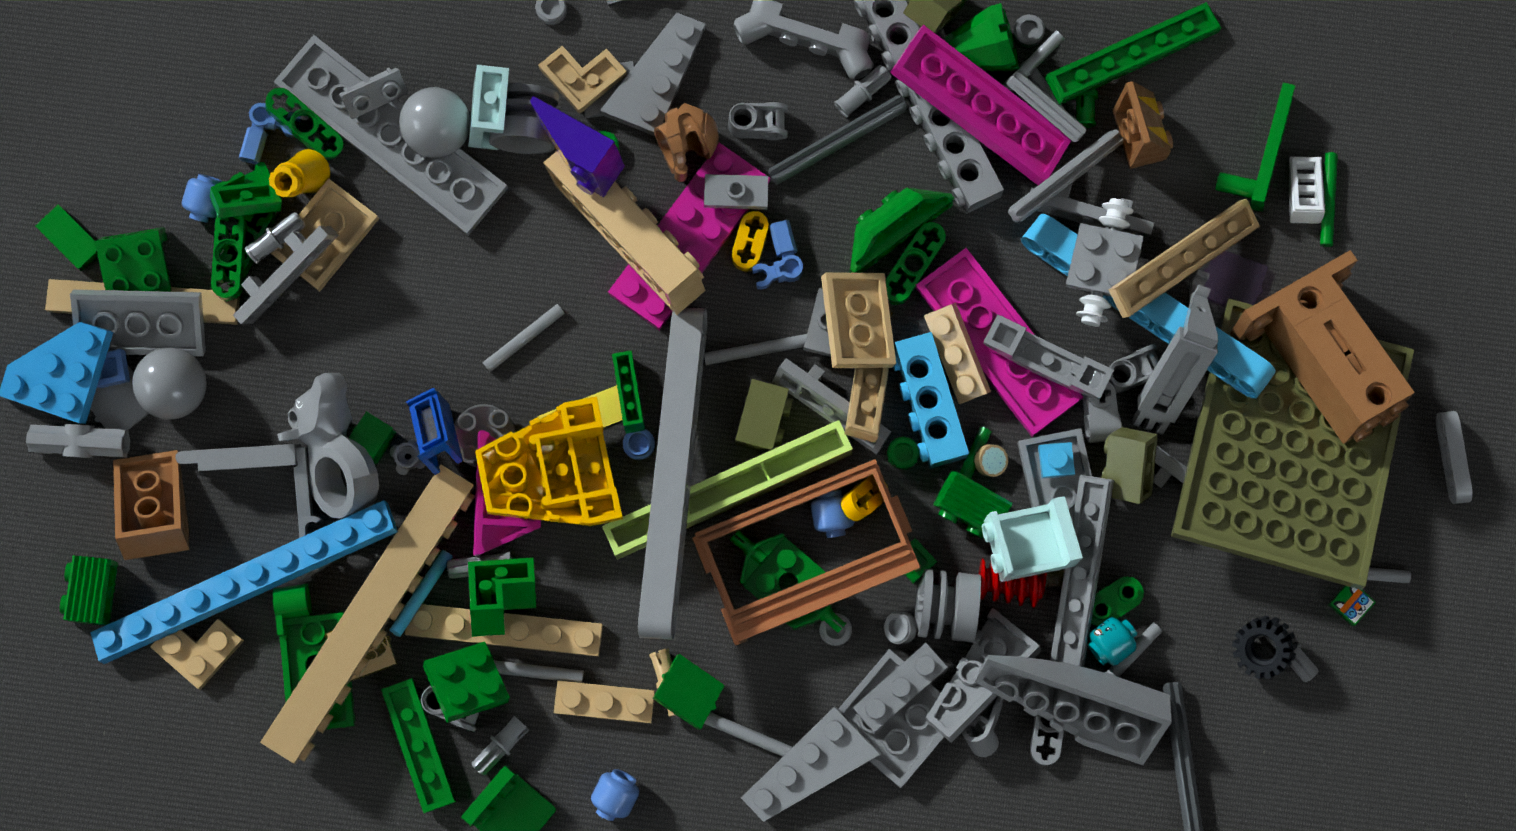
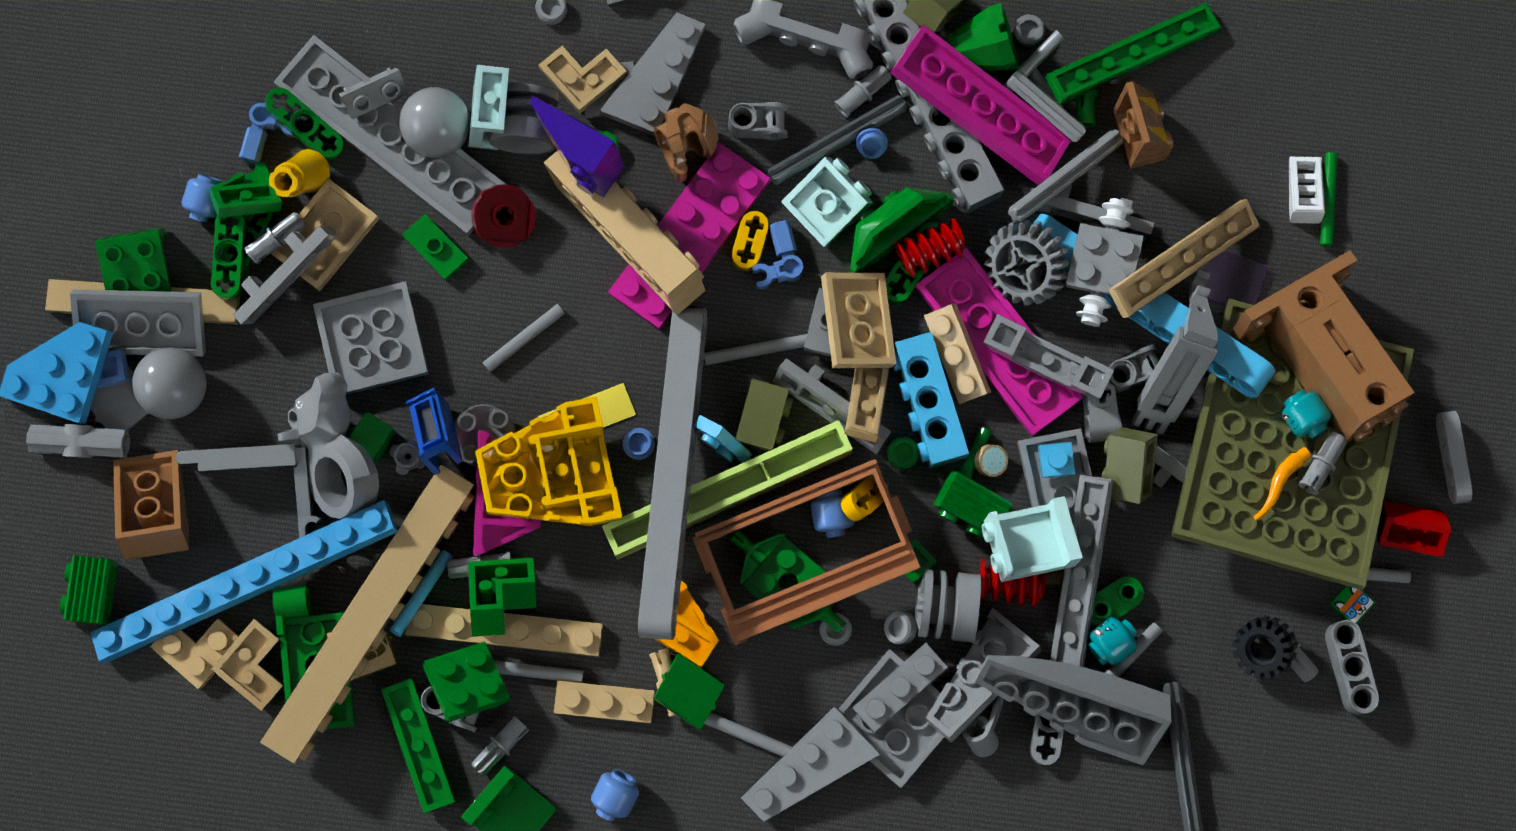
(68, 237): green tile -> none
(241, 666): none -> tan plate
(372, 337): none -> light grey plate
(435, 247): none -> green plate
(516, 203): none -> dark red plate
(628, 392): green piece -> none
(693, 635): none -> light orange wing
(720, 438): none -> medium azure plate
(736, 191): light grey plate -> none
(828, 200): none -> light aqua plate
(871, 143): none -> medium blue plate
(931, 247): none -> red piece
(1022, 238): none -> light grey gear
(1258, 189): green piece -> none
(1283, 472): none -> light orange animal
(1306, 414): none -> teal head
(1323, 463): none -> light grey axle
(1348, 684): none -> light grey beam
(1413, 528): none -> red brick

